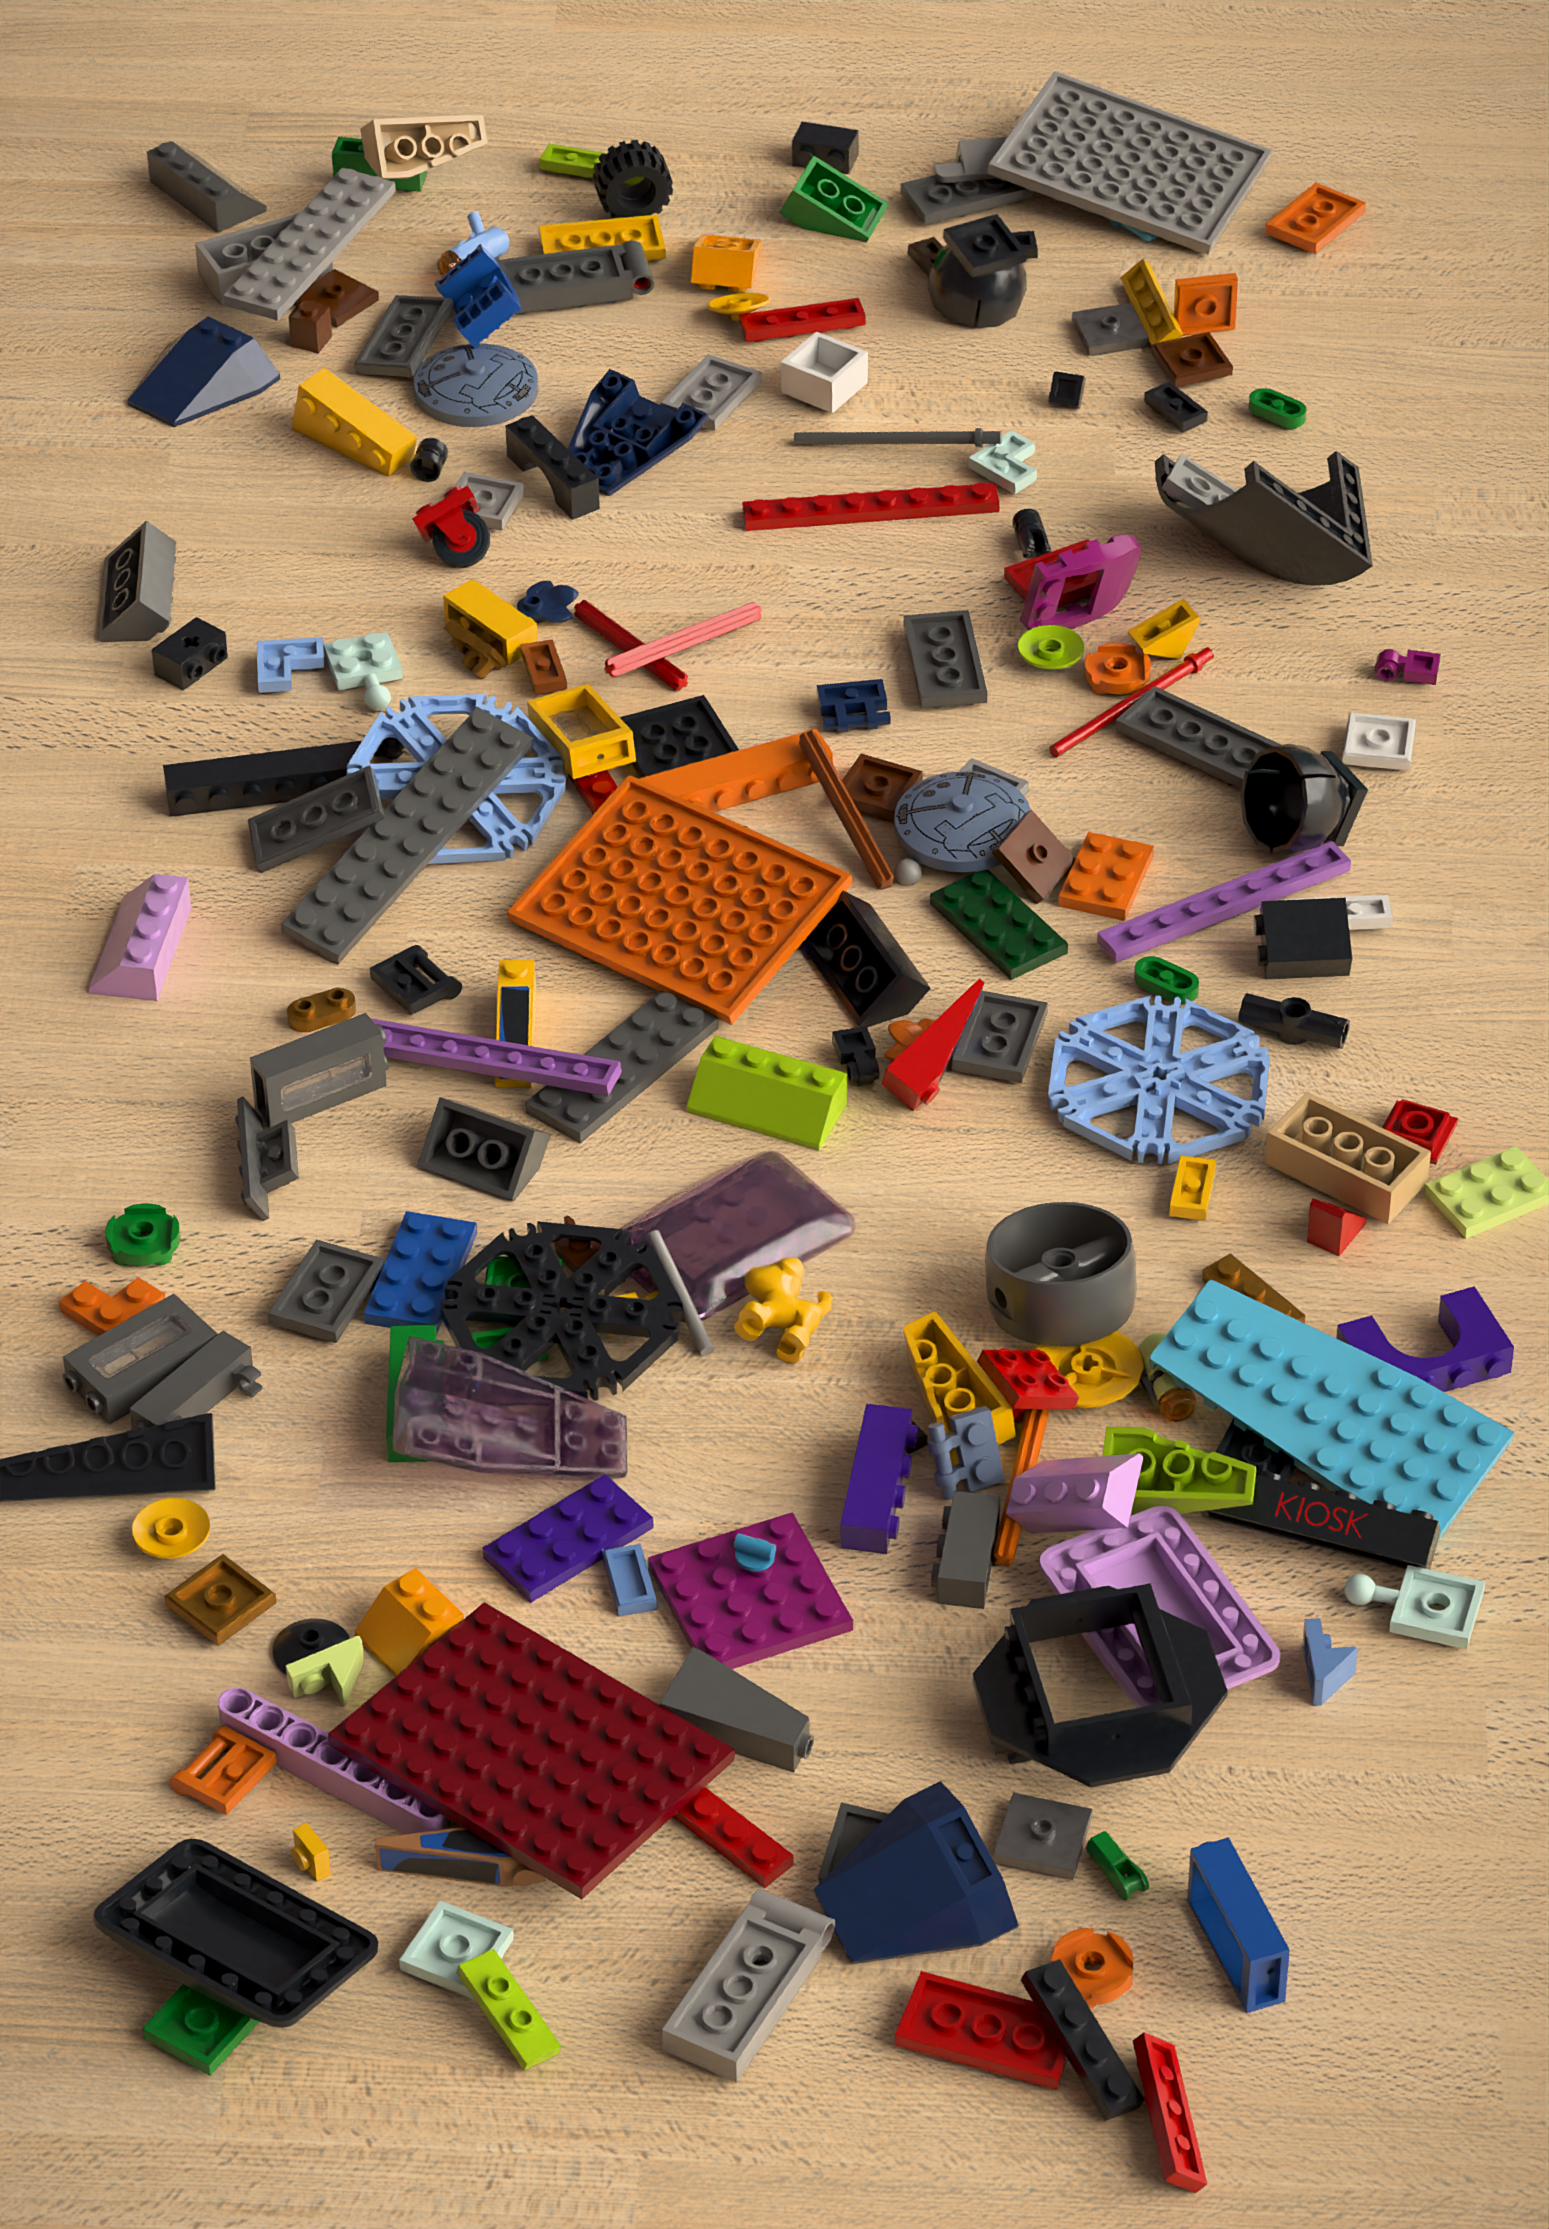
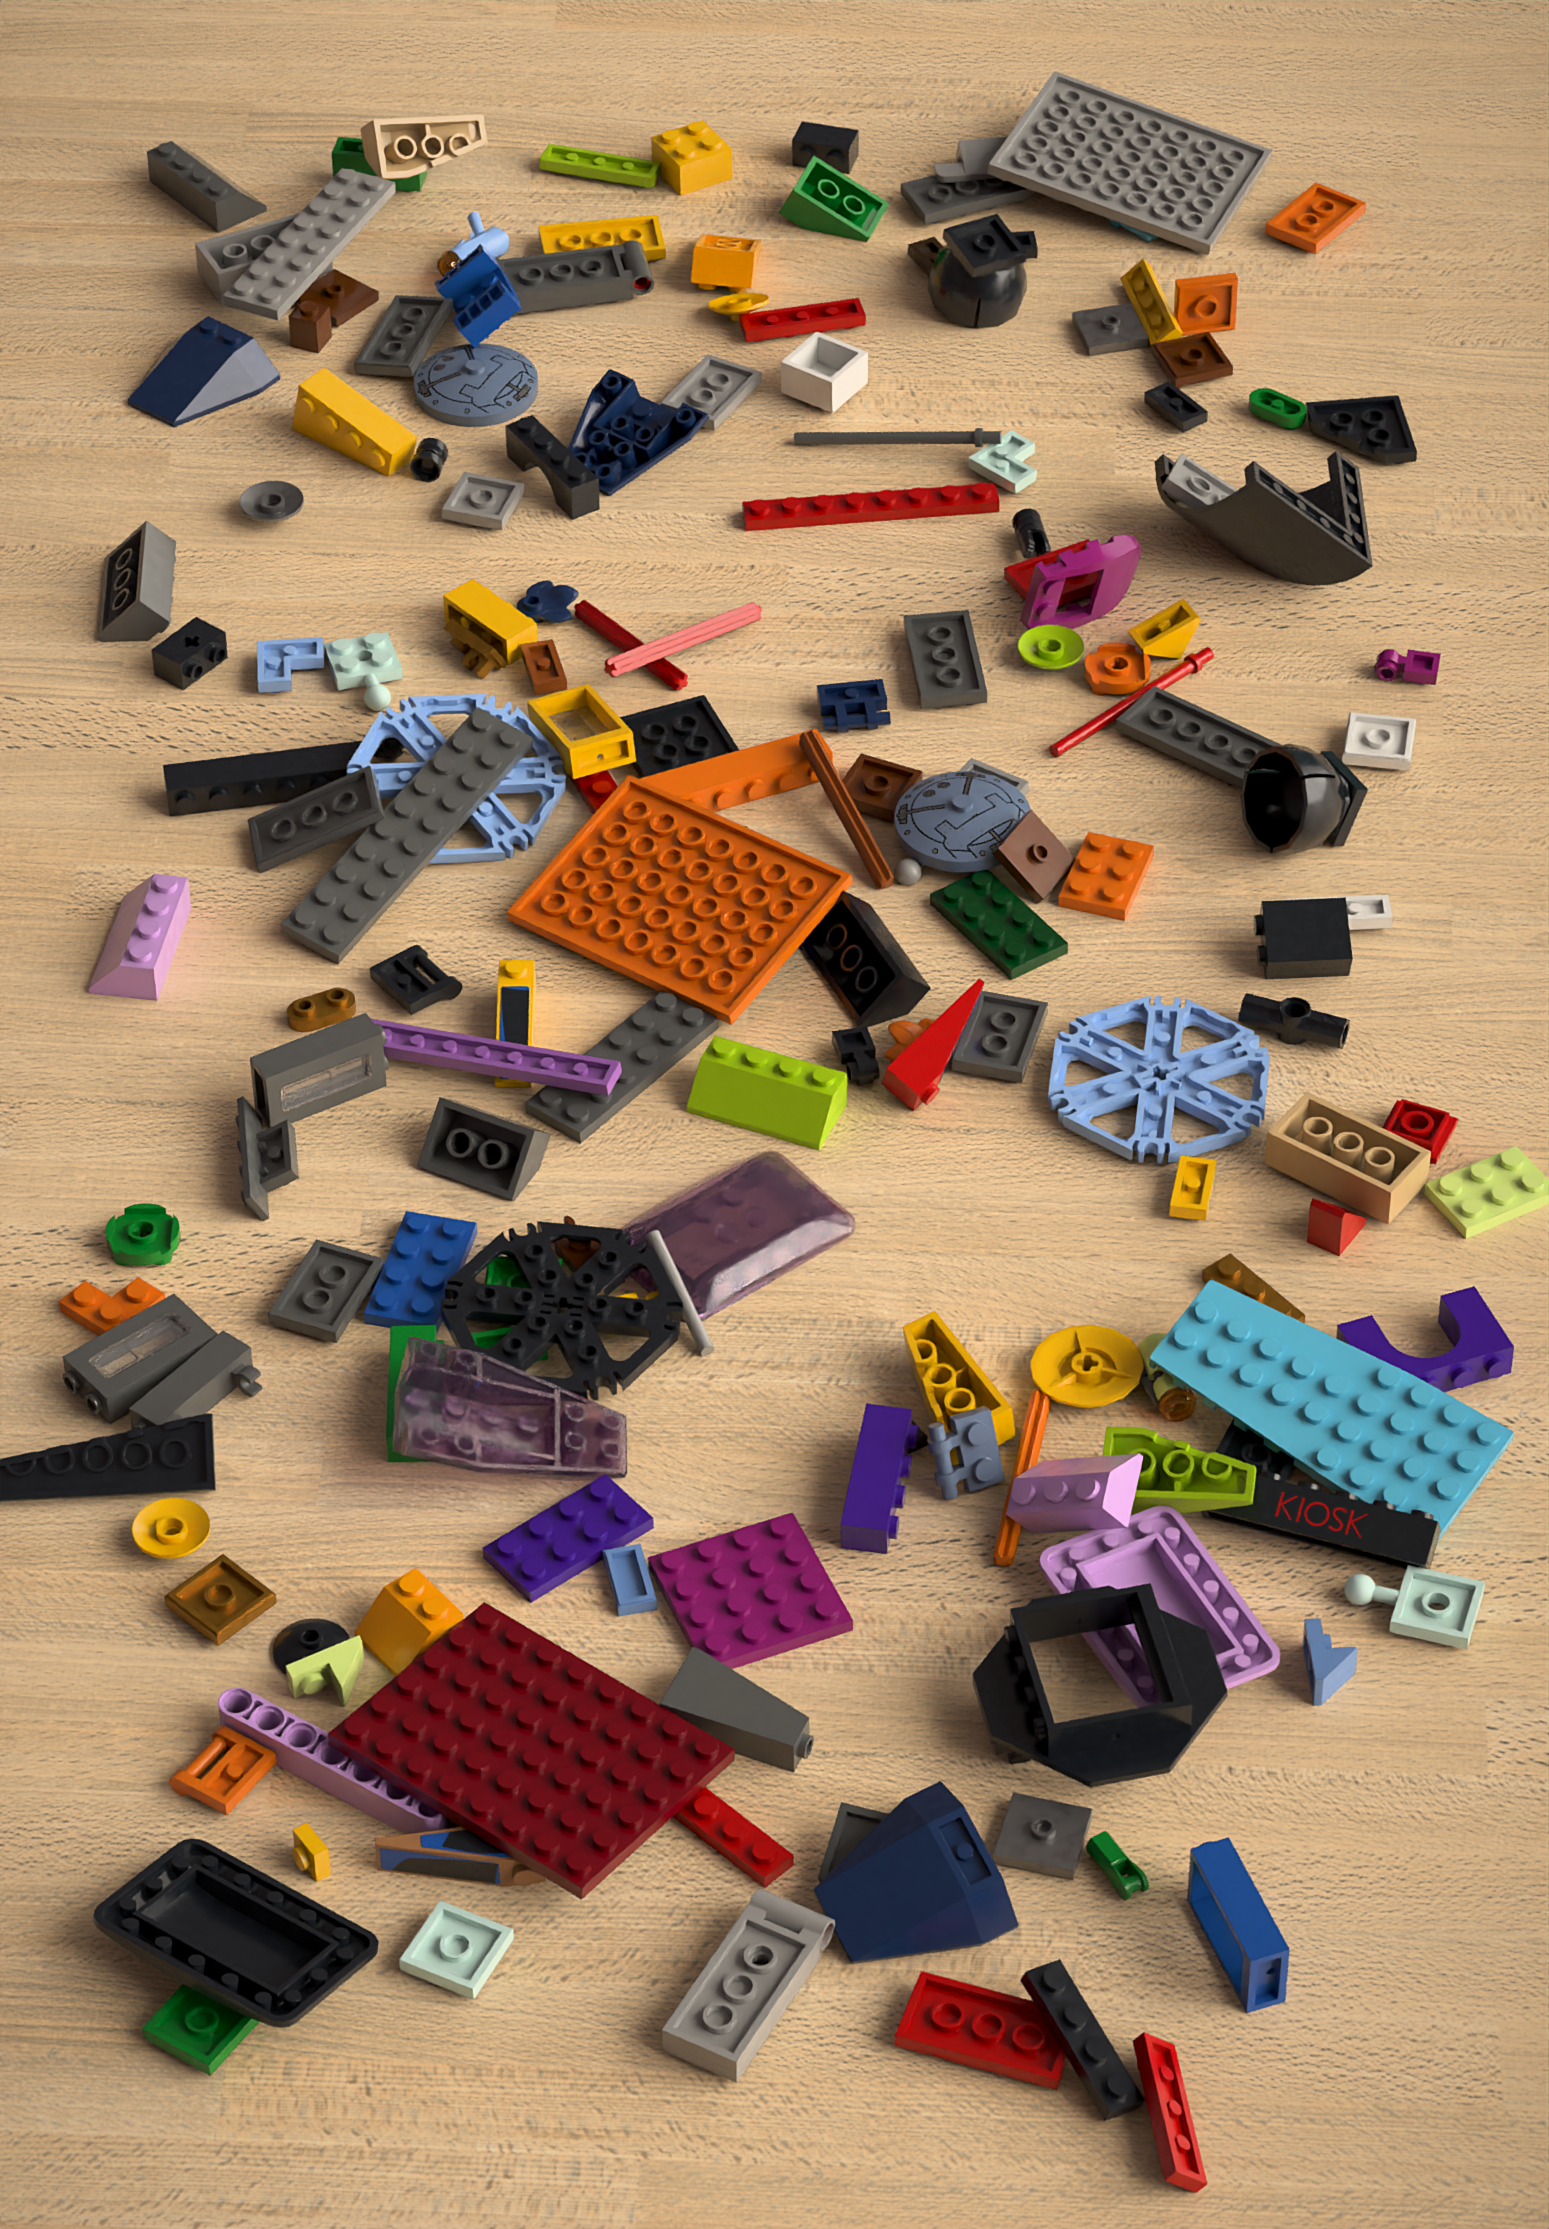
(271, 501): none -> flat silver dish
(455, 528): plate -> none
(509, 2009): lime plate -> none
(629, 162): black tyre -> none
(692, 157): none -> yellow brick
(753, 1553): dark azure plate -> none
(778, 1307): yellow animal -> none
(966, 1549): dark grey brick -> none
(1027, 1380): red plate -> none
(1060, 1274): dark grey cylinder -> none
(1067, 389): black plate -> none
(1109, 1951): orange plate -> none
(1166, 979): green plate -> none
(1223, 901): medium lavender plate -> none
(1365, 425): none -> black plate

